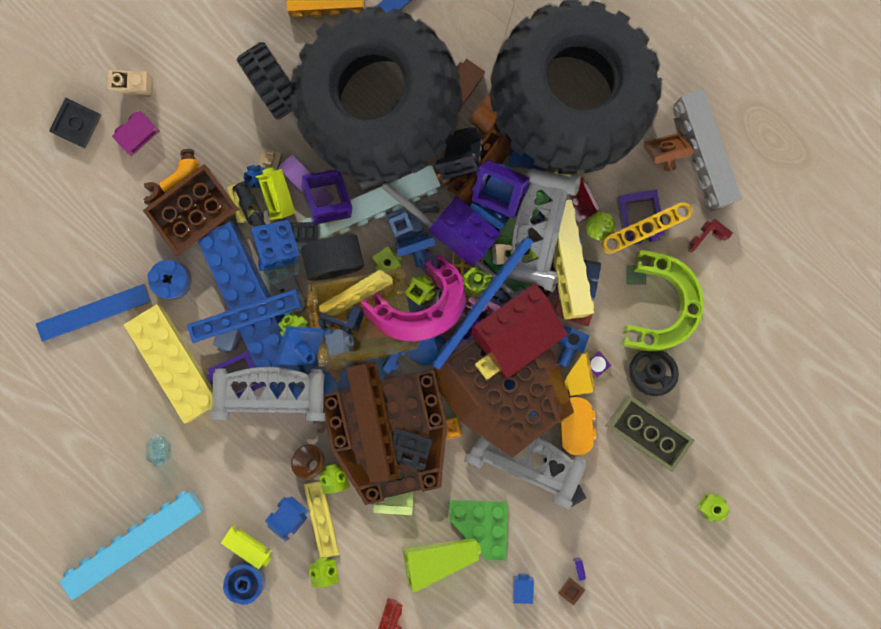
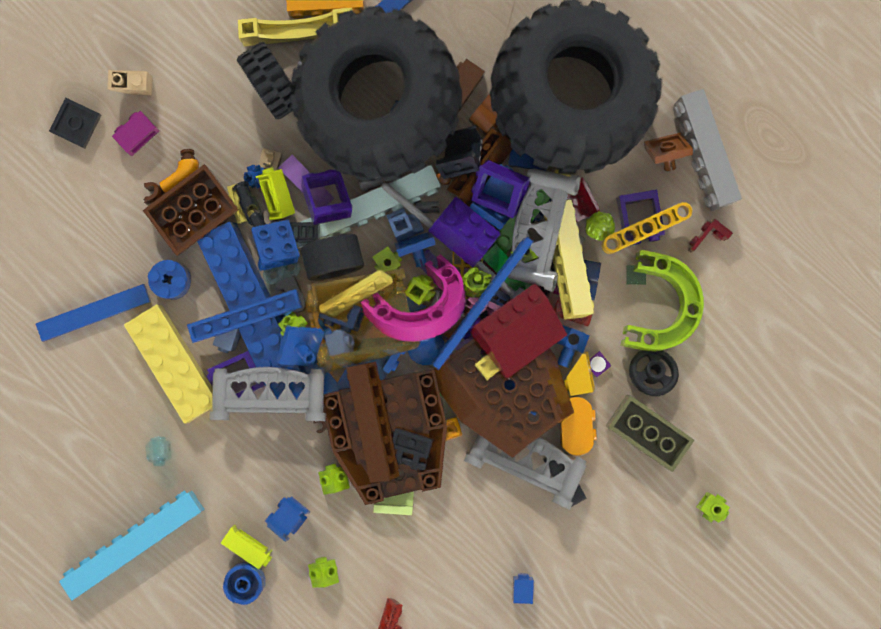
(255, 30): none -> light yellow arch
(303, 458): reddish brown piece -> none
(321, 520): light yellow tile -> none
(438, 560): lime slope -> none
(483, 522): bright green plate -> none
(498, 253): tan tile -> none
(571, 591): reddish brown plate -> none
(579, 569): dark purple tile -> none

